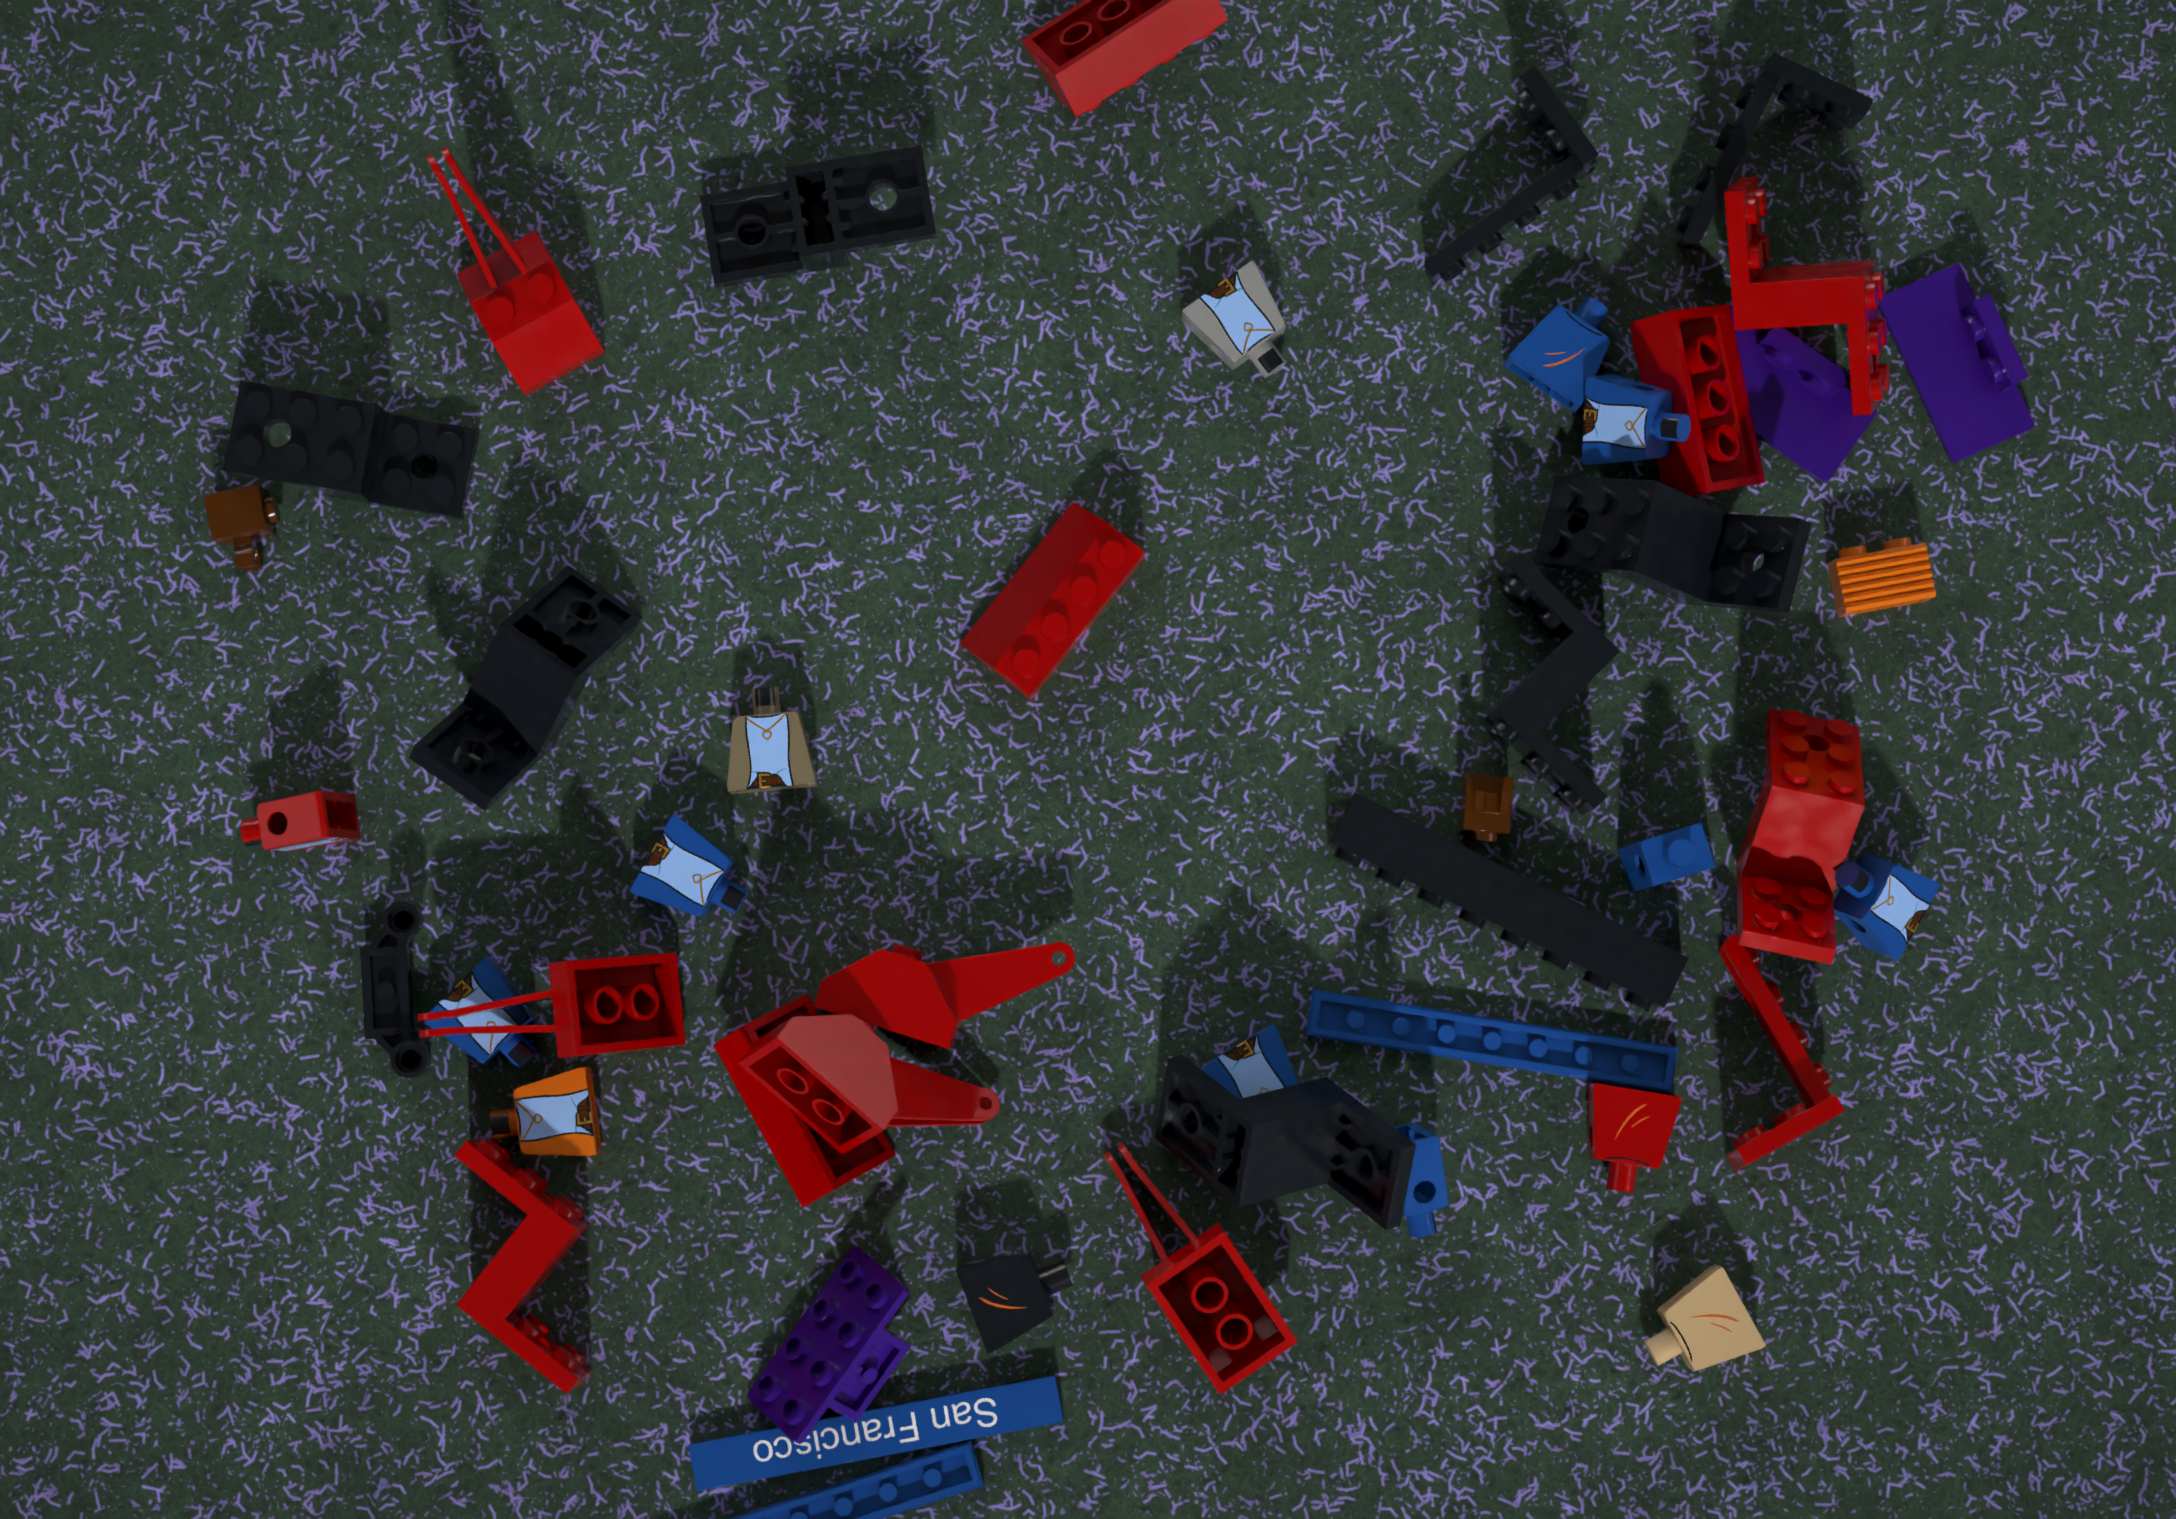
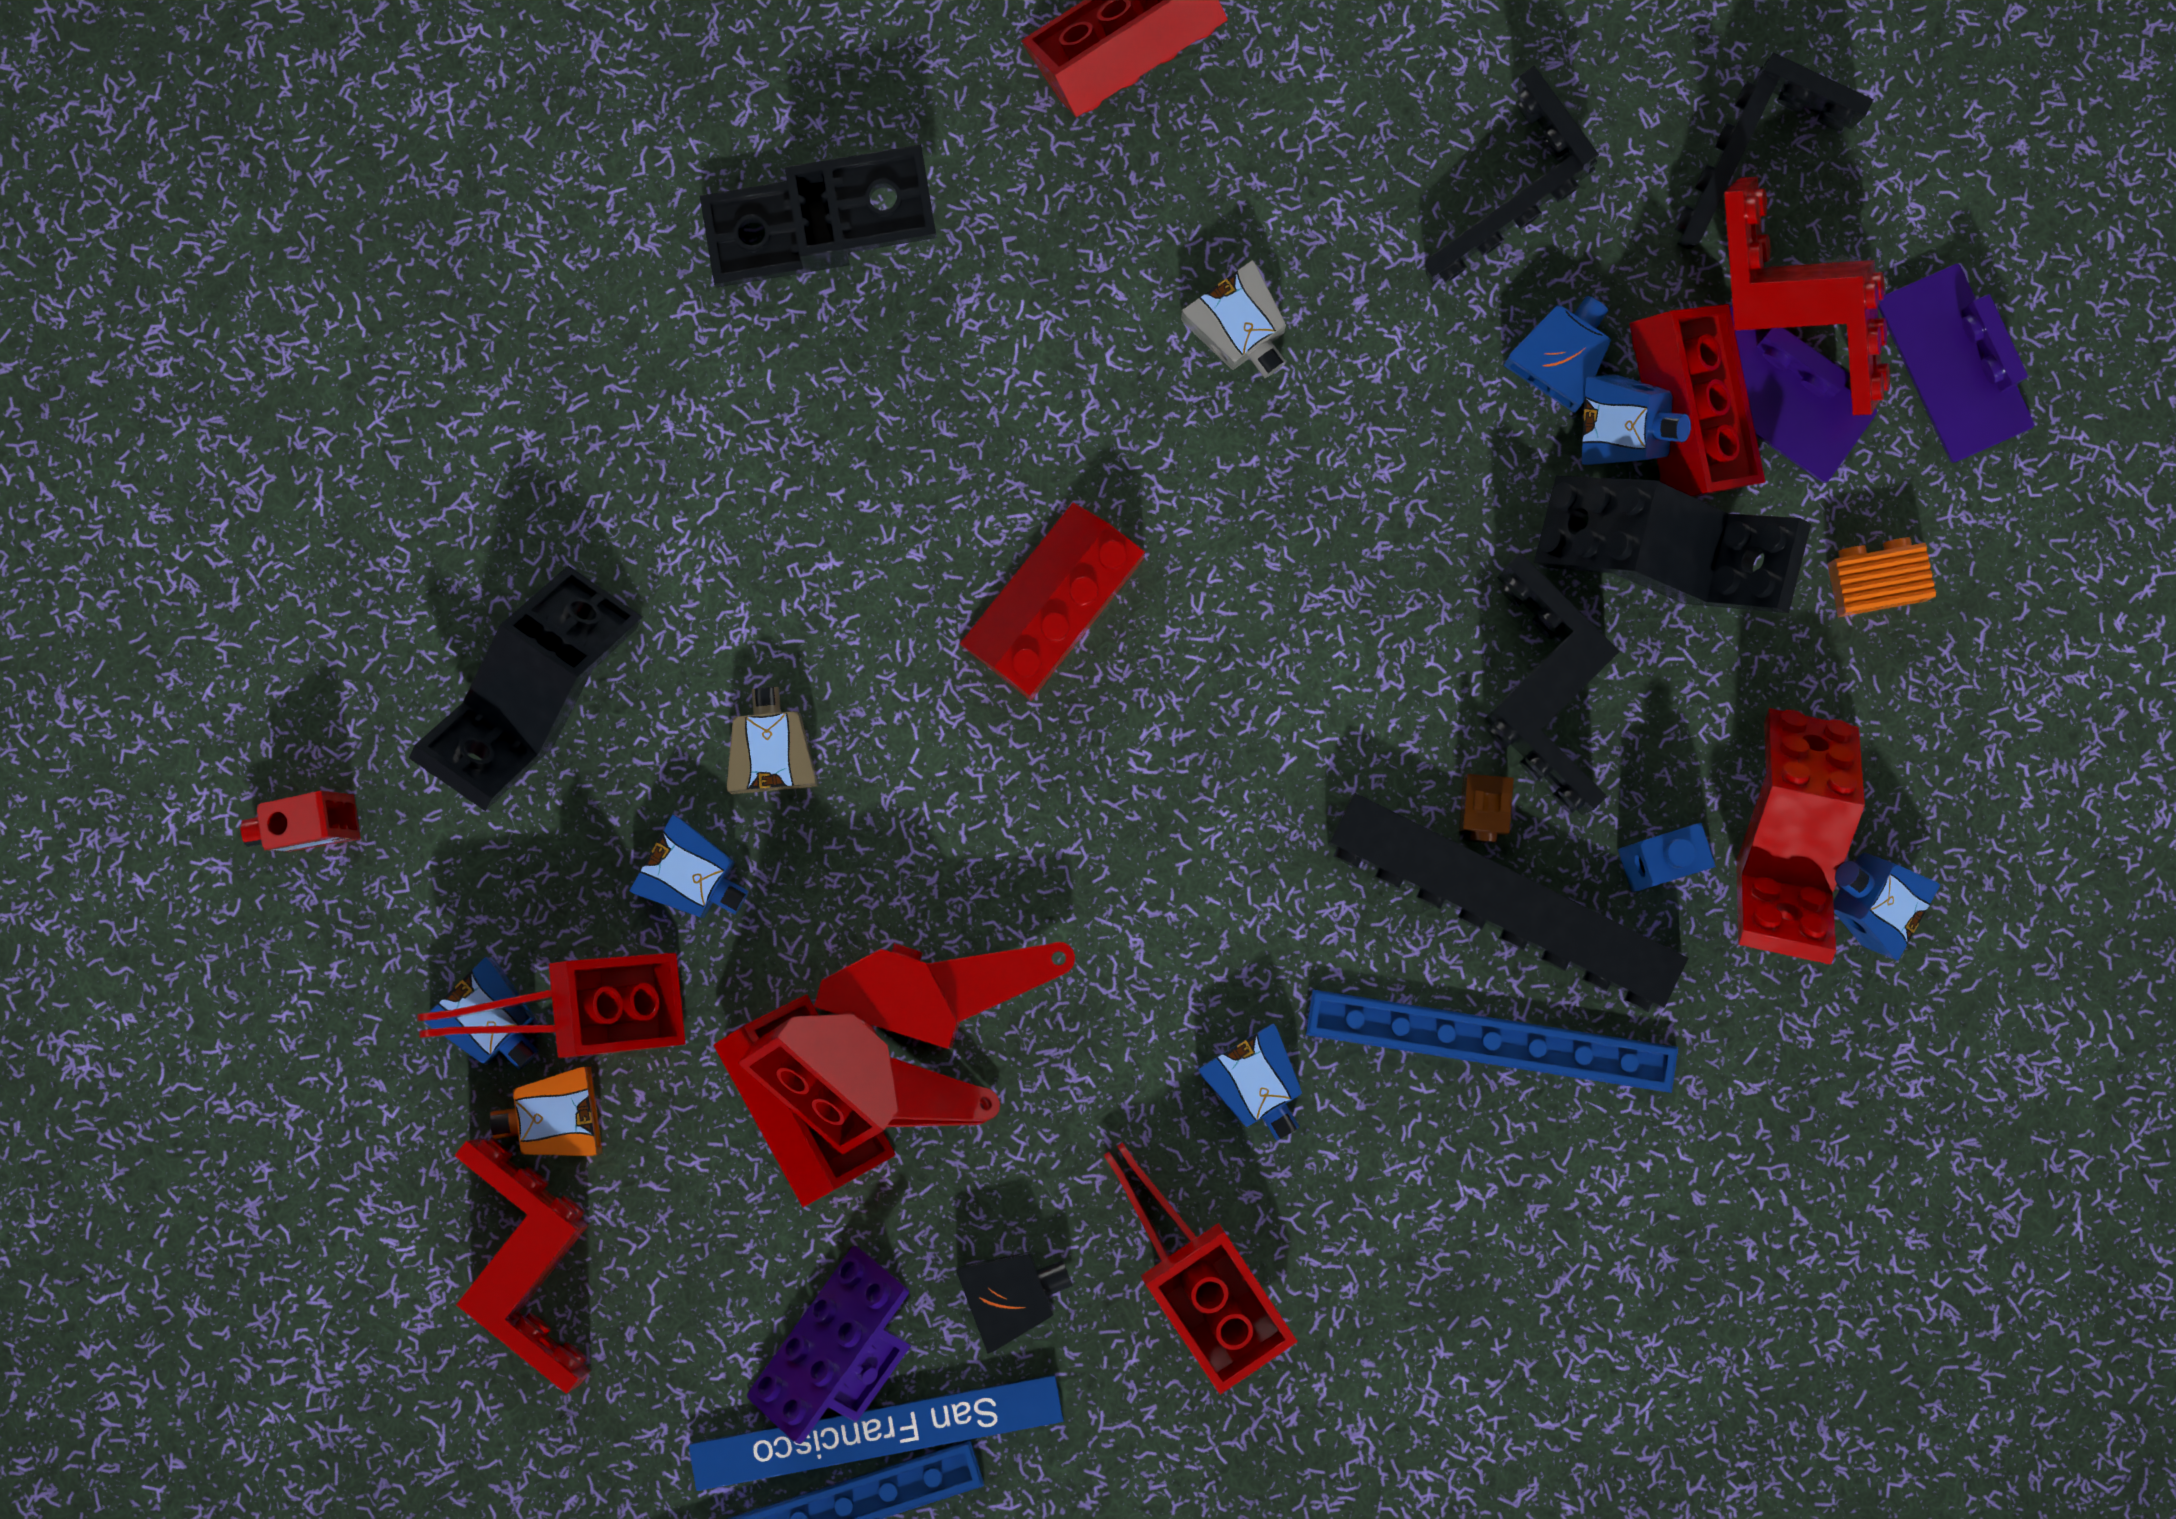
(241, 518): reddish brown brick -> none
(351, 450): black bracket -> none
(389, 990): black plate -> none
(521, 298): red slope -> none
(1284, 1142): black bracket -> none
(1427, 1181): blue torso -> none
(1628, 1130): red torso -> none
(1705, 1324): tan torso -> none
(1789, 1045): red bracket -> none

